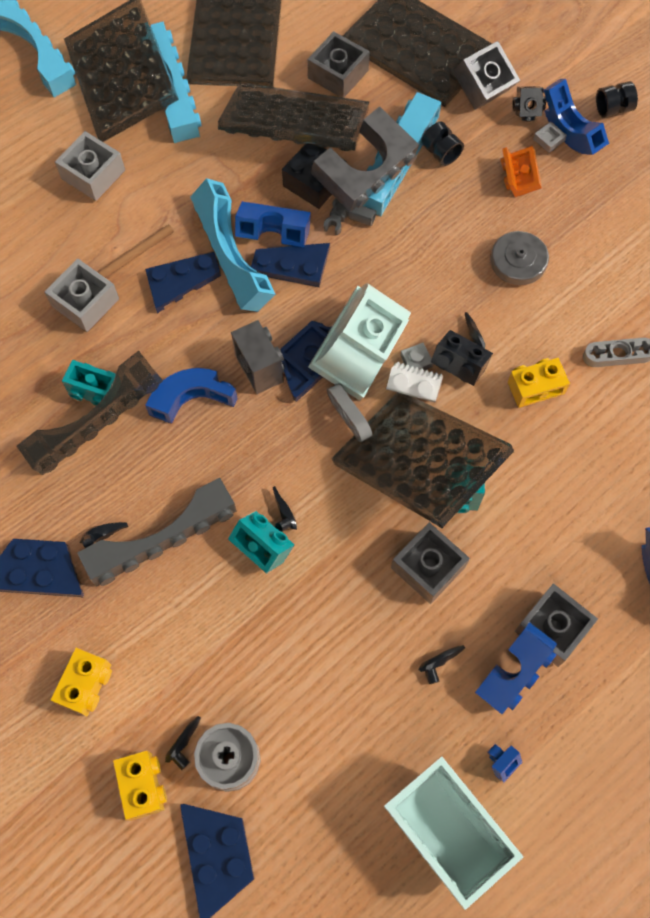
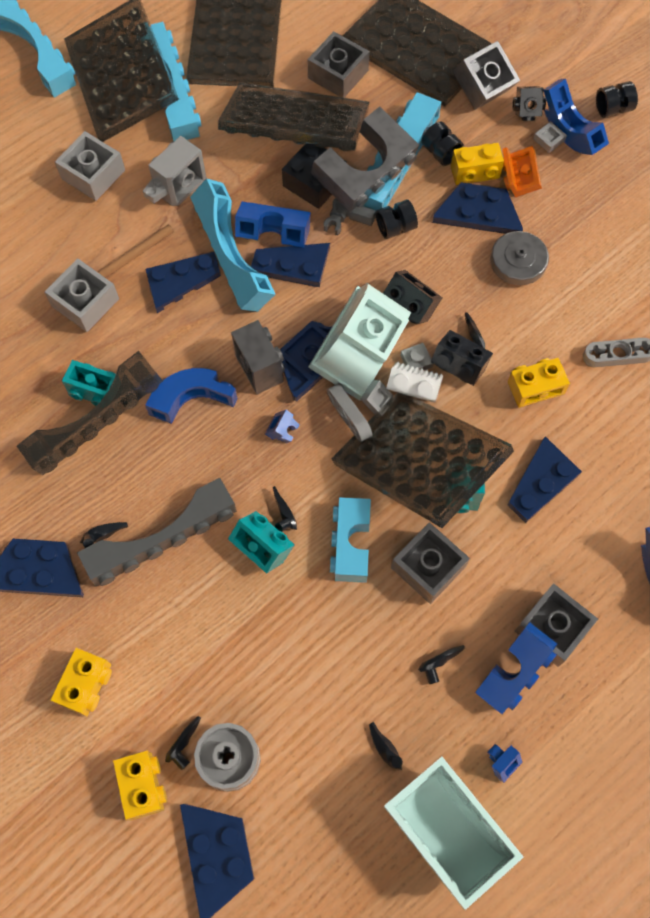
(175, 173): none -> light grey hinge
(279, 425): none -> tile
(350, 562): none -> medium azure arch
(376, 396): none -> light grey plate
(385, 748): none -> black bar
(396, 219): none -> black wheel
(413, 296): none -> black brick
(477, 163): none -> yellow brick
(479, 209): none -> dark blue wing
(543, 480): none -> dark blue wing

